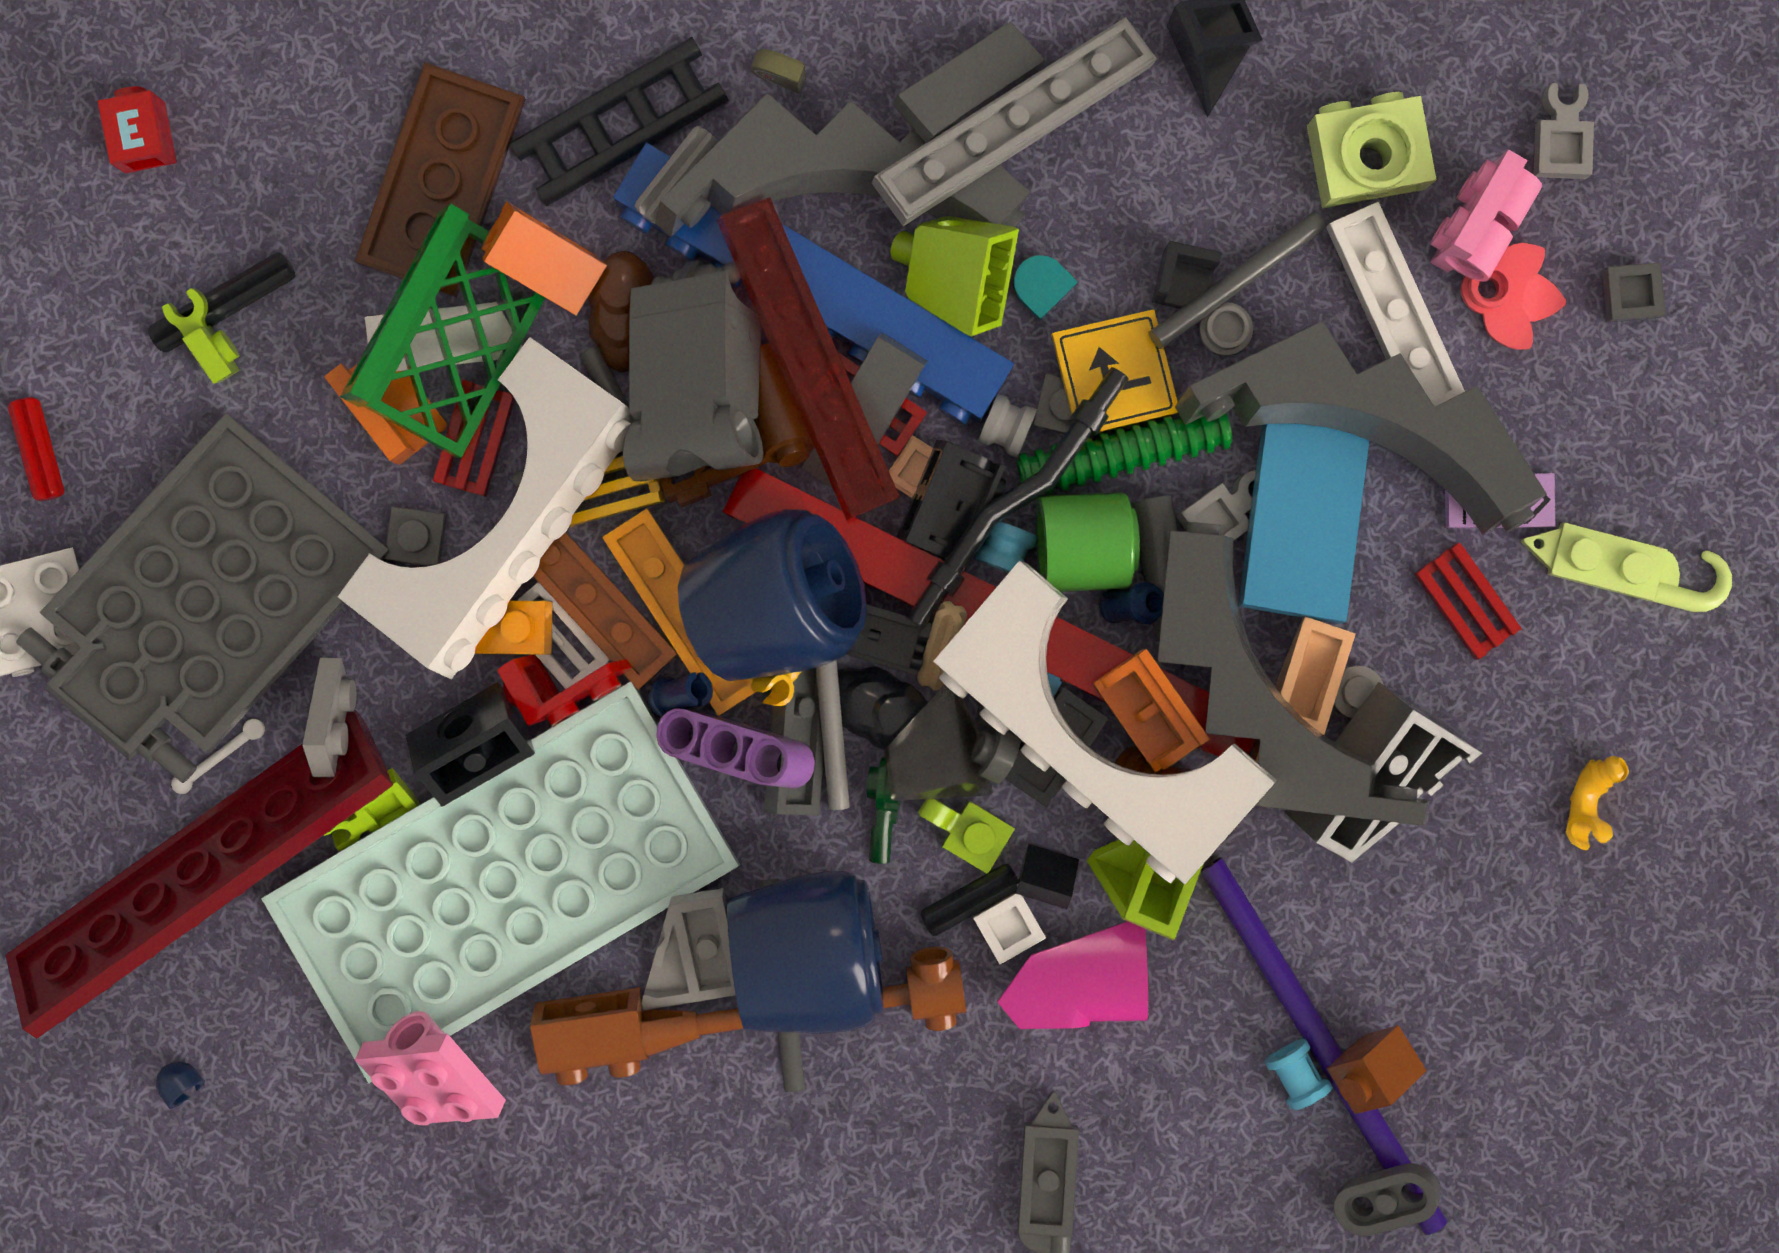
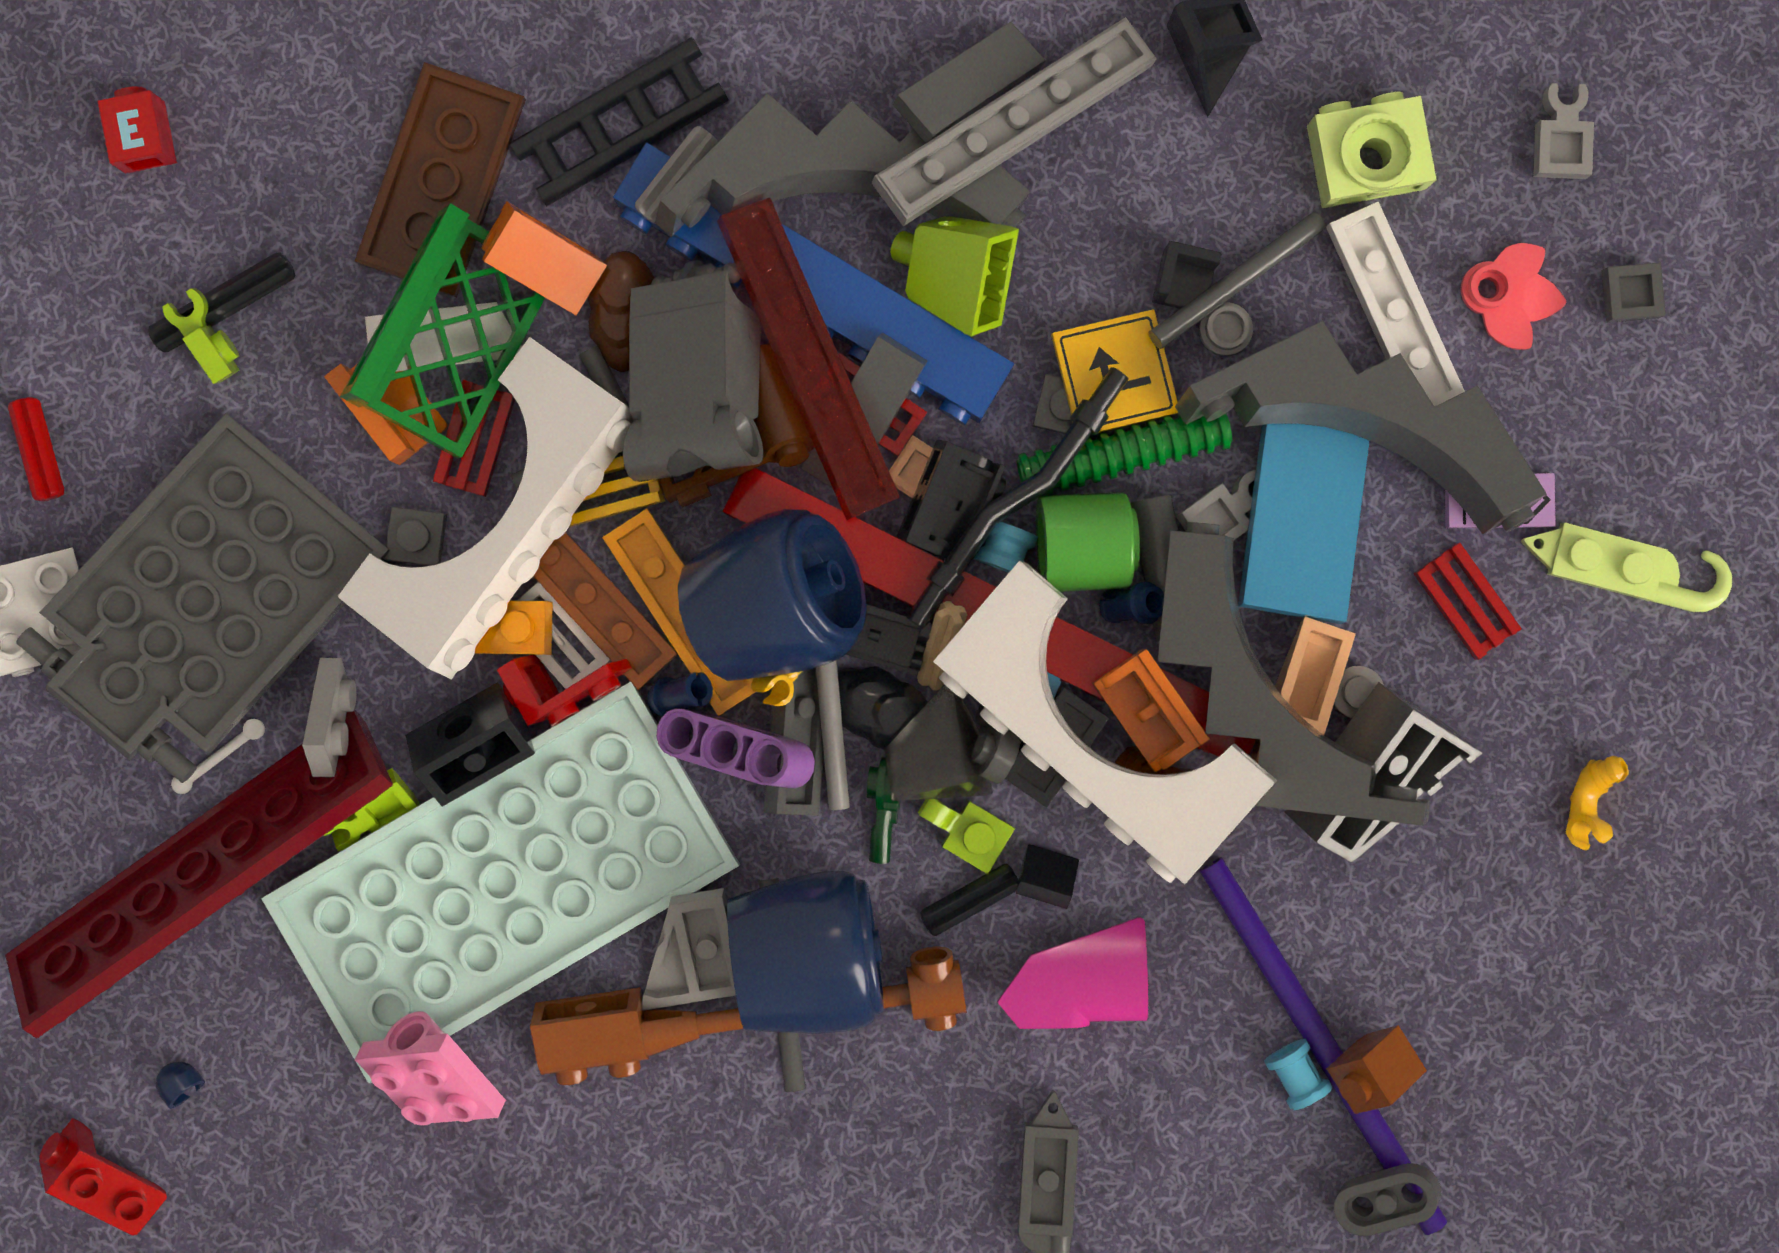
(95, 1184): none -> red bracket
(779, 70): olive tile -> none
(1007, 425): light grey wheel -> none
(1009, 927): white plate -> none
(1042, 284): teal tile -> none
(1138, 890): lime slope -> none
(1492, 207): bright pink plate -> none

